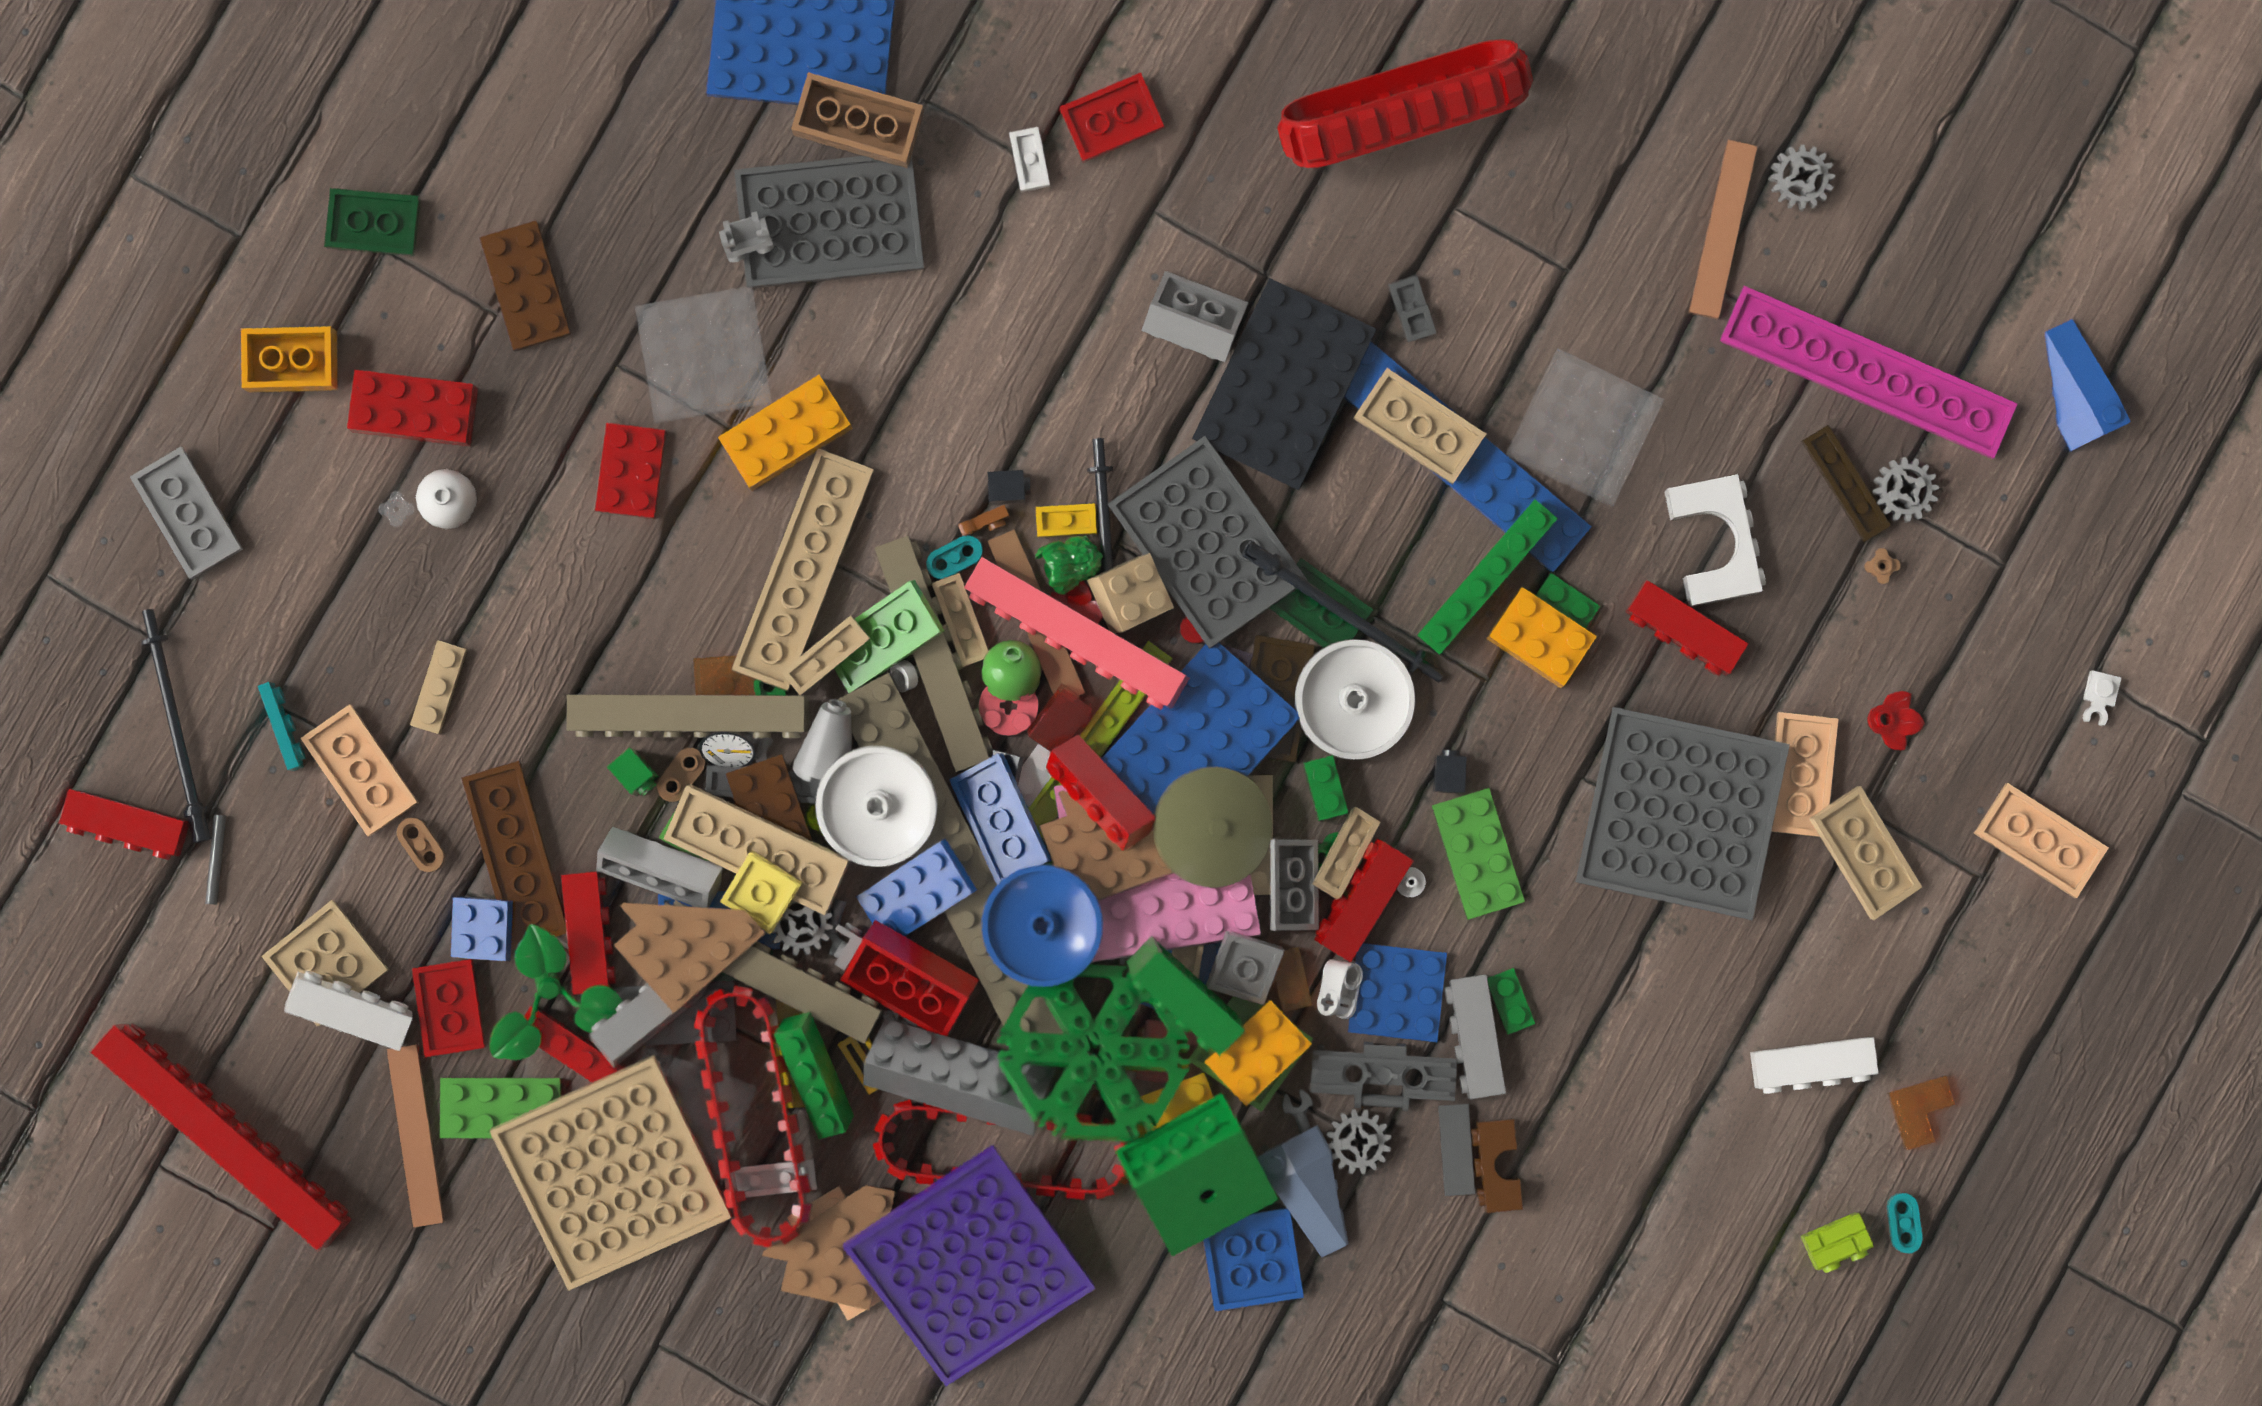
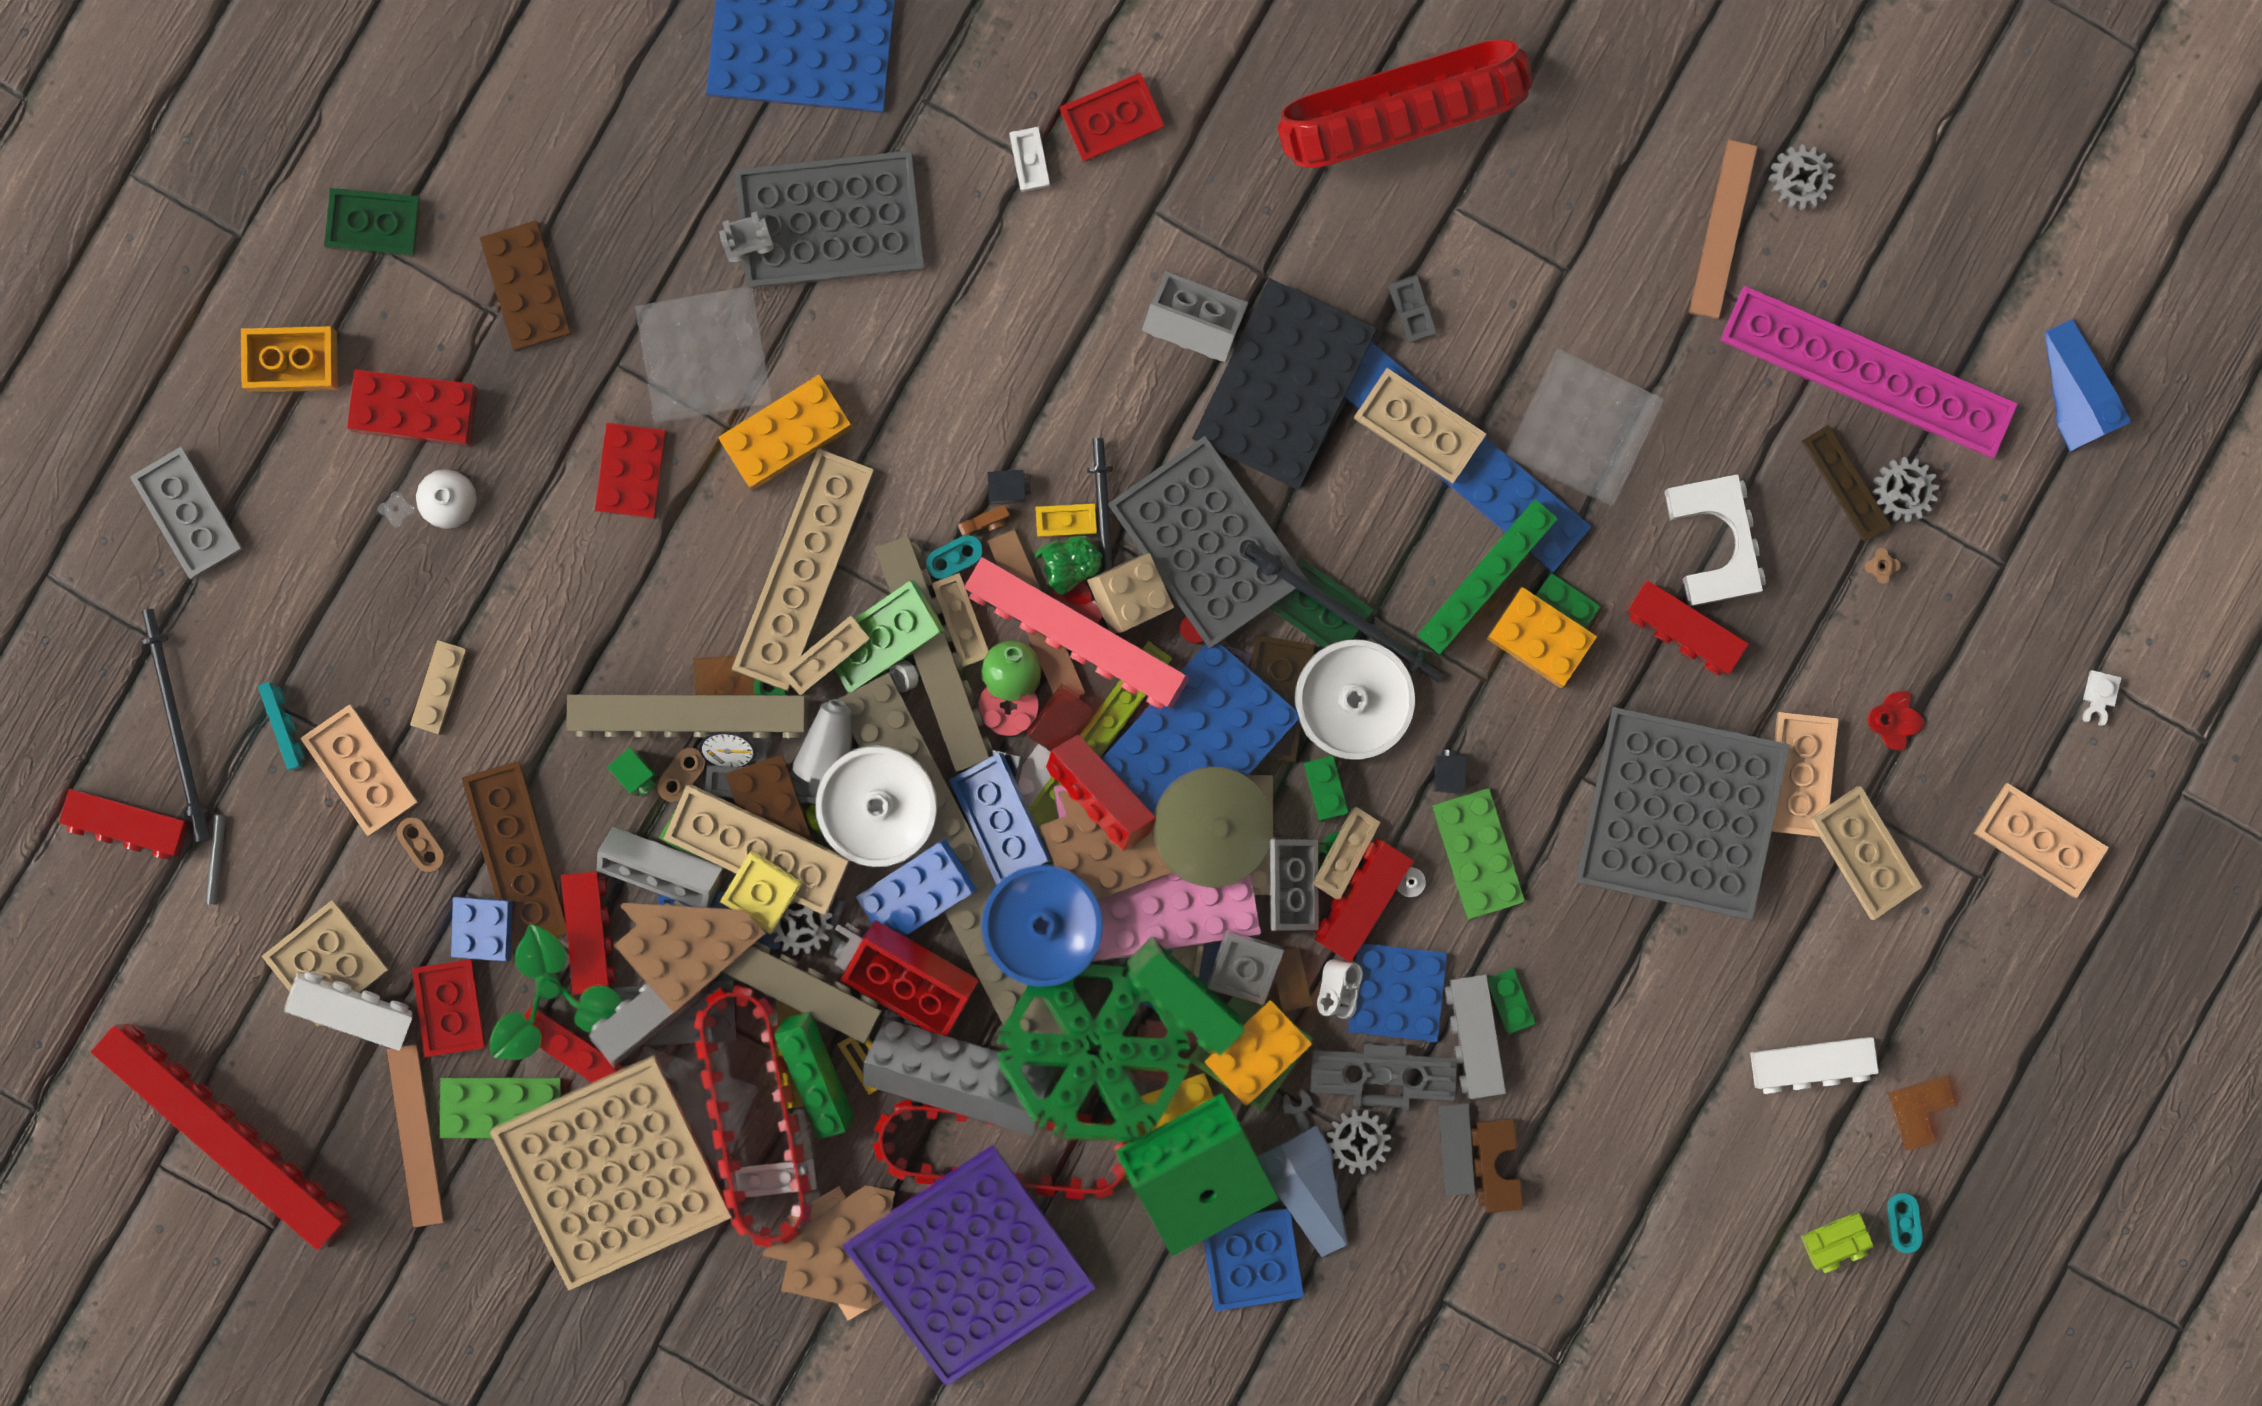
(857, 120): medium nougat brick -> none

